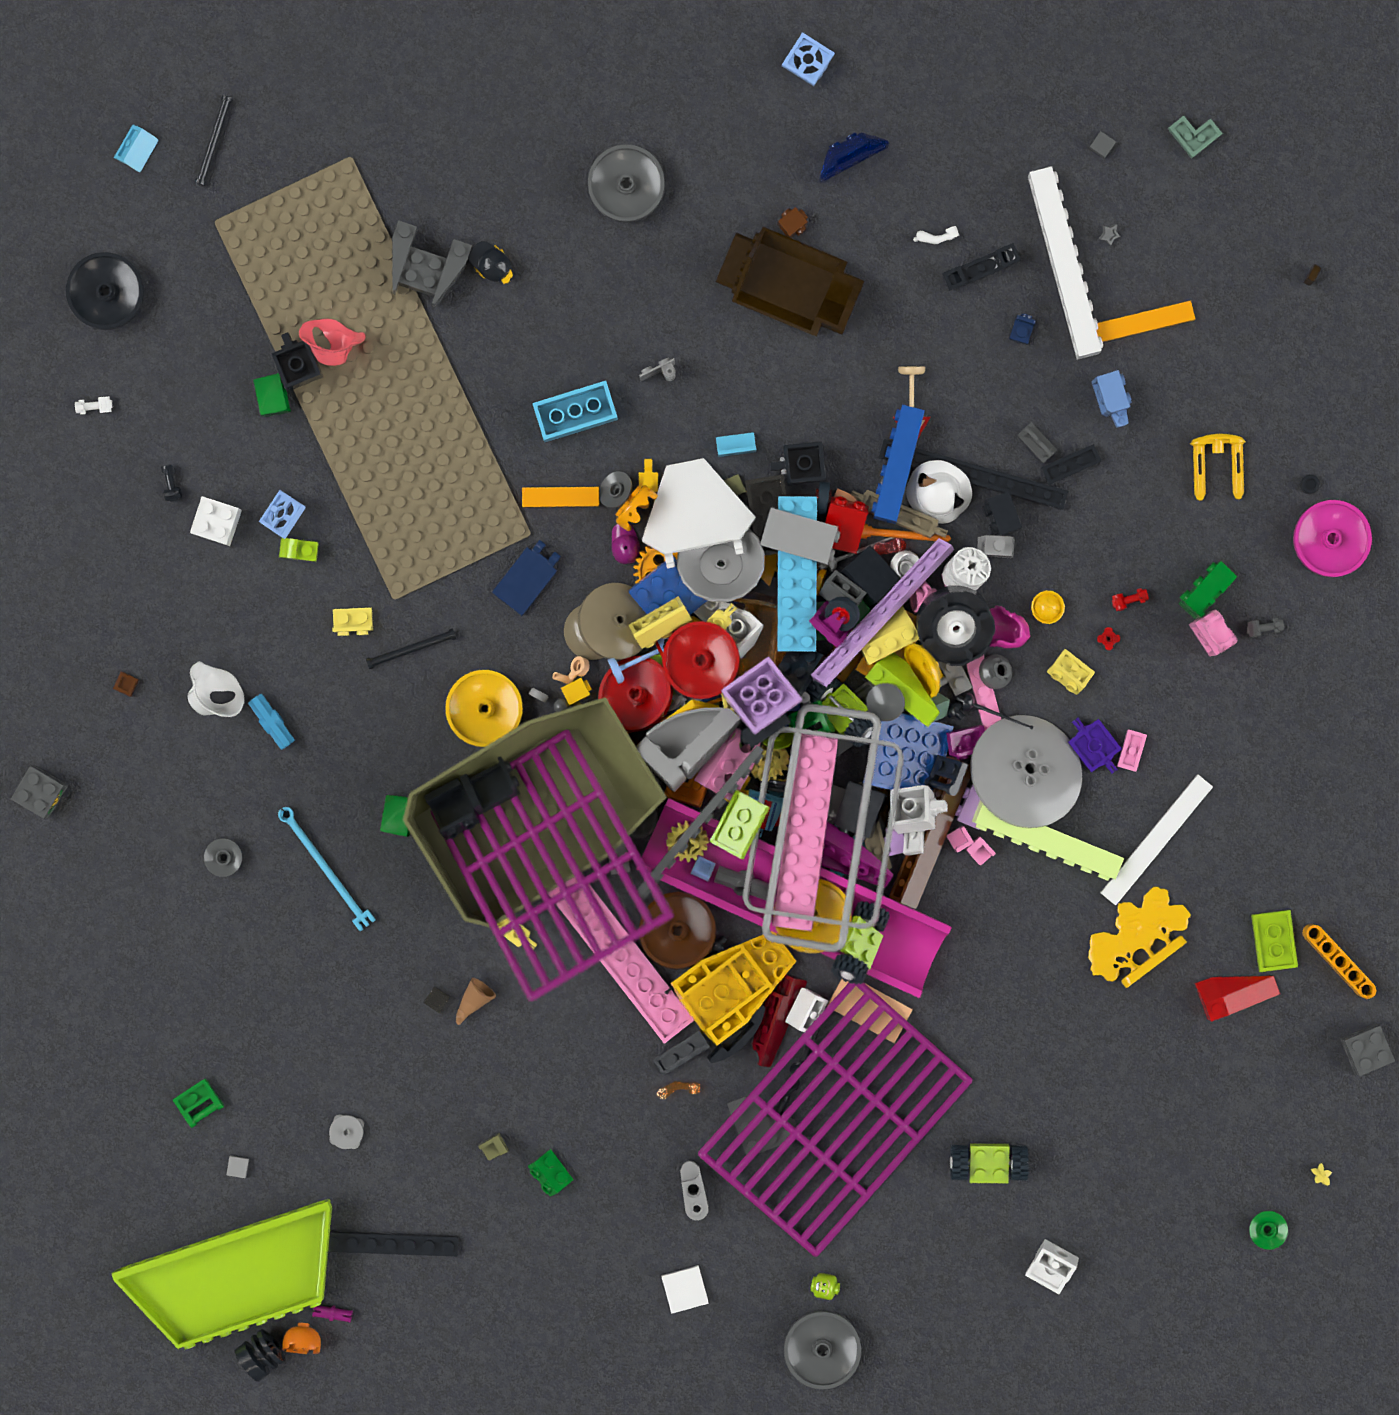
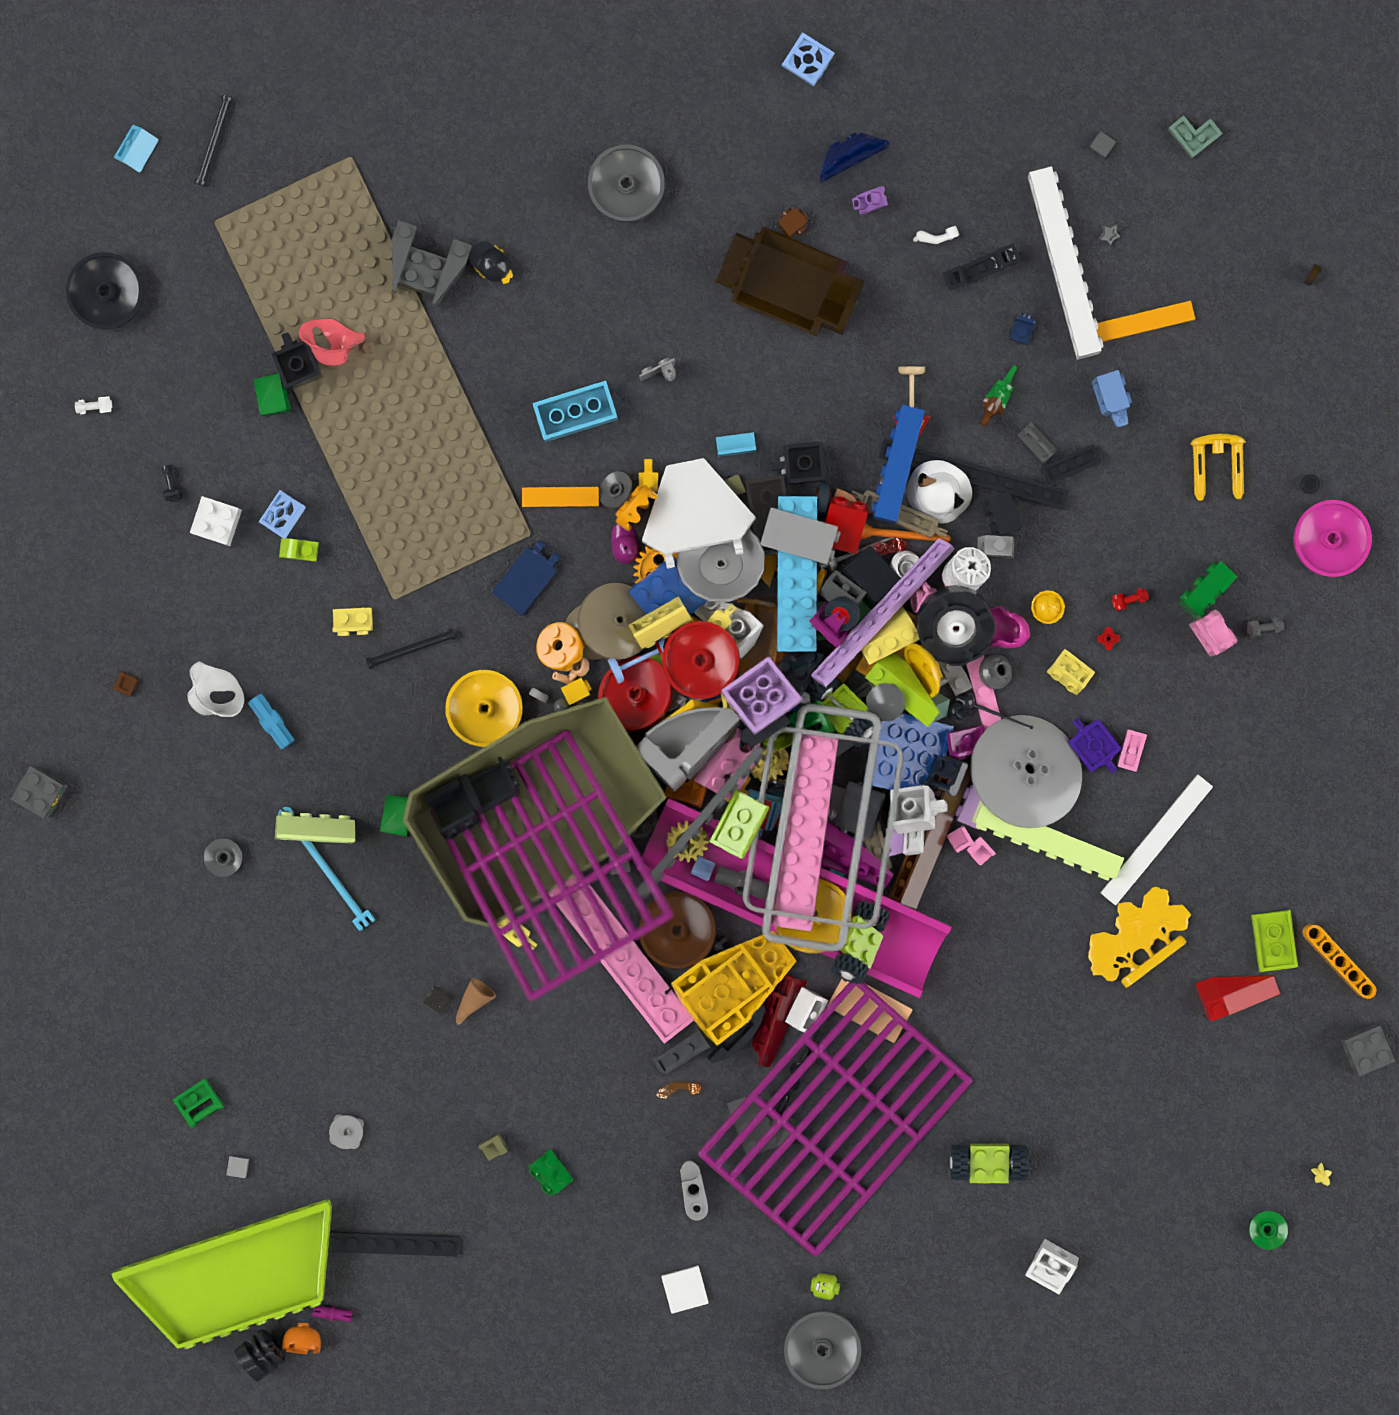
(315, 829): none -> yellowish green slope
(569, 653): none -> light orange plate
(870, 200): none -> medium lavender hips
(997, 398): none -> animal

